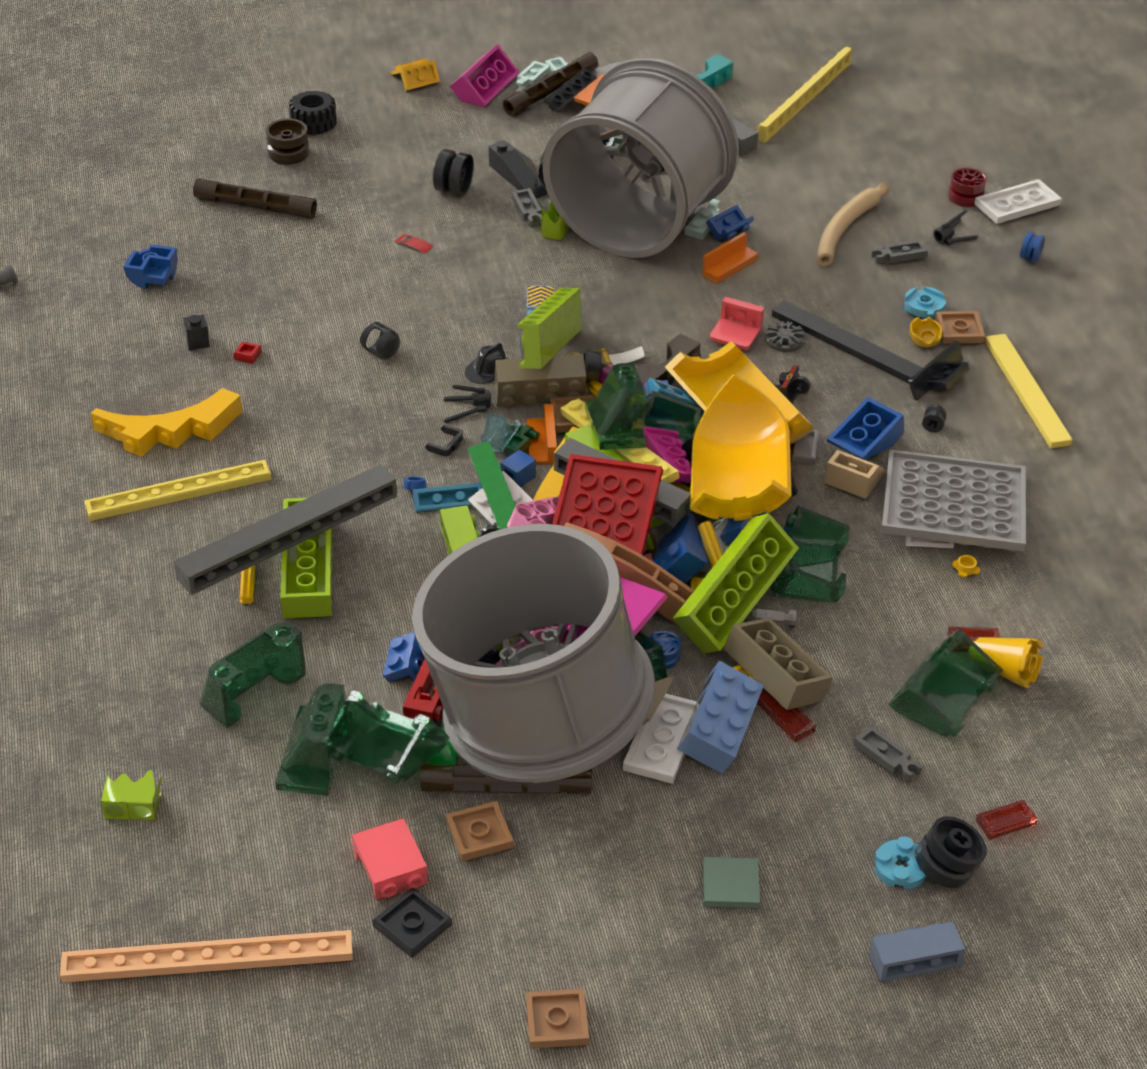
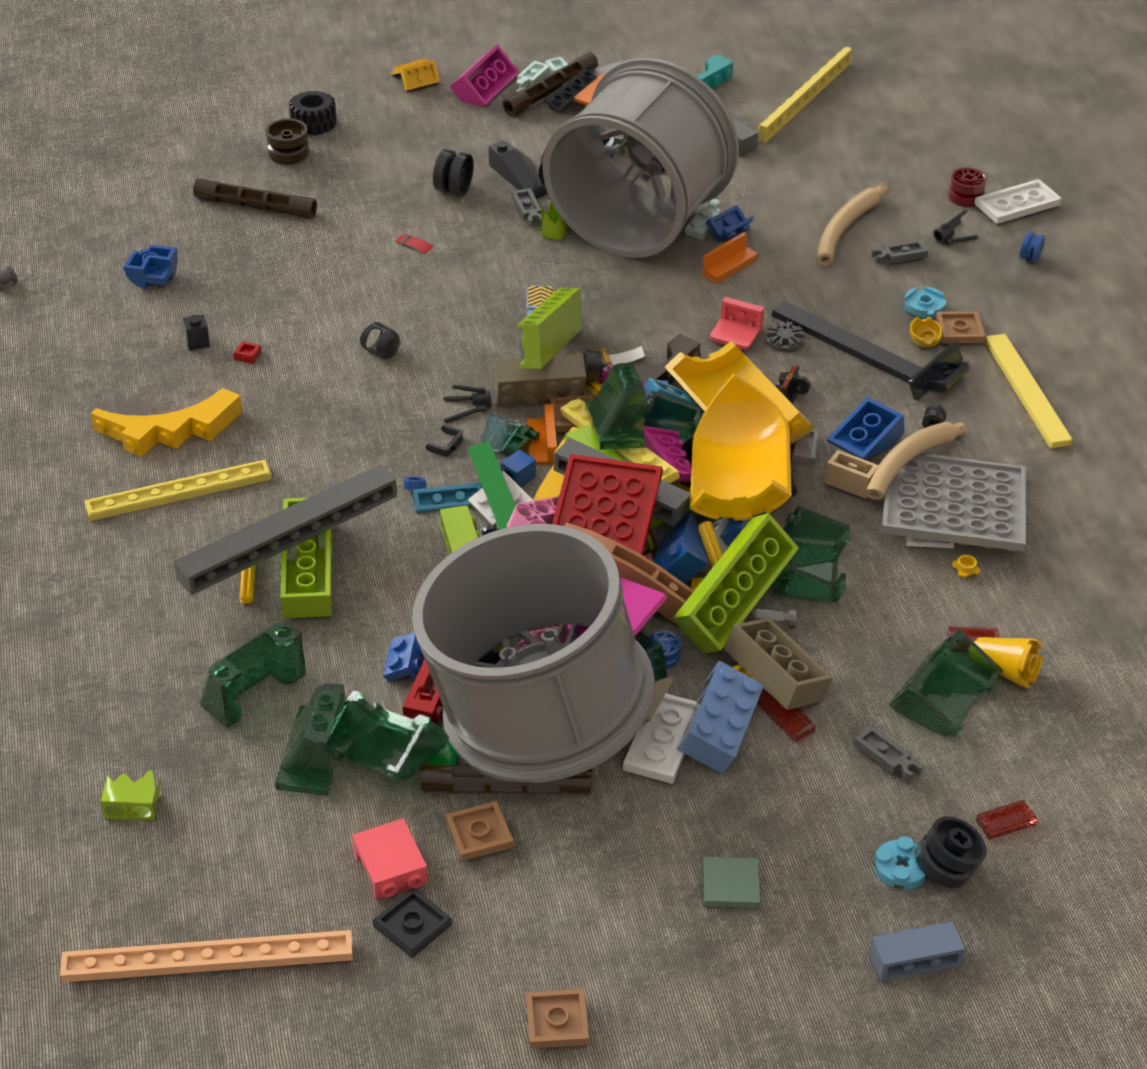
(483, 367): black piece -> none
(908, 449): none -> tan animal

